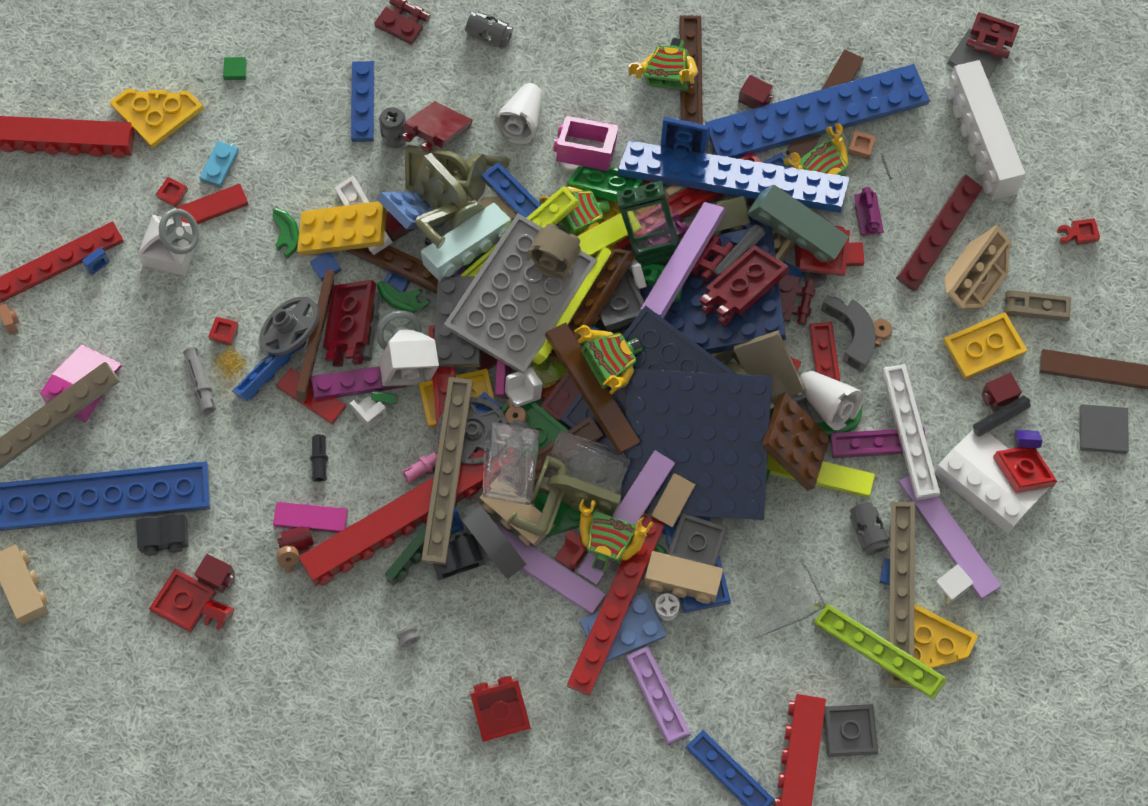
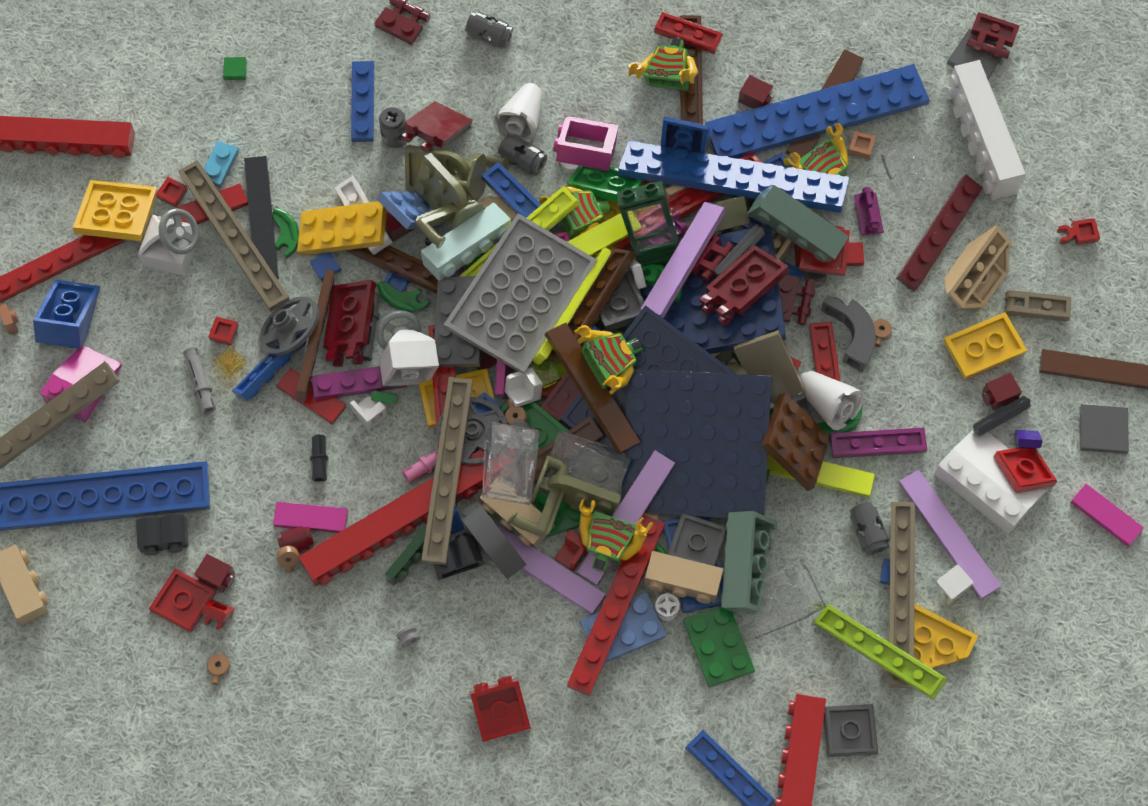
(66, 314): none -> blue slope
(95, 261): blue tile -> none
(115, 210): none -> yellow plate
(156, 112): yellow plate -> none
(218, 672): none -> medium nougat piece
(234, 236): none -> dark tan plate
(261, 210): none -> black tile
(531, 162): none -> dark grey piece
(554, 251): dark tan brick -> none
(657, 695): lavender tile -> none
(673, 500): tan tile -> none
(691, 33): none -> red tile
(718, 646): none -> green plate
(746, 560): none -> sand green wedge
(910, 432): white tile -> none
(1107, 515): none -> dark pink tile

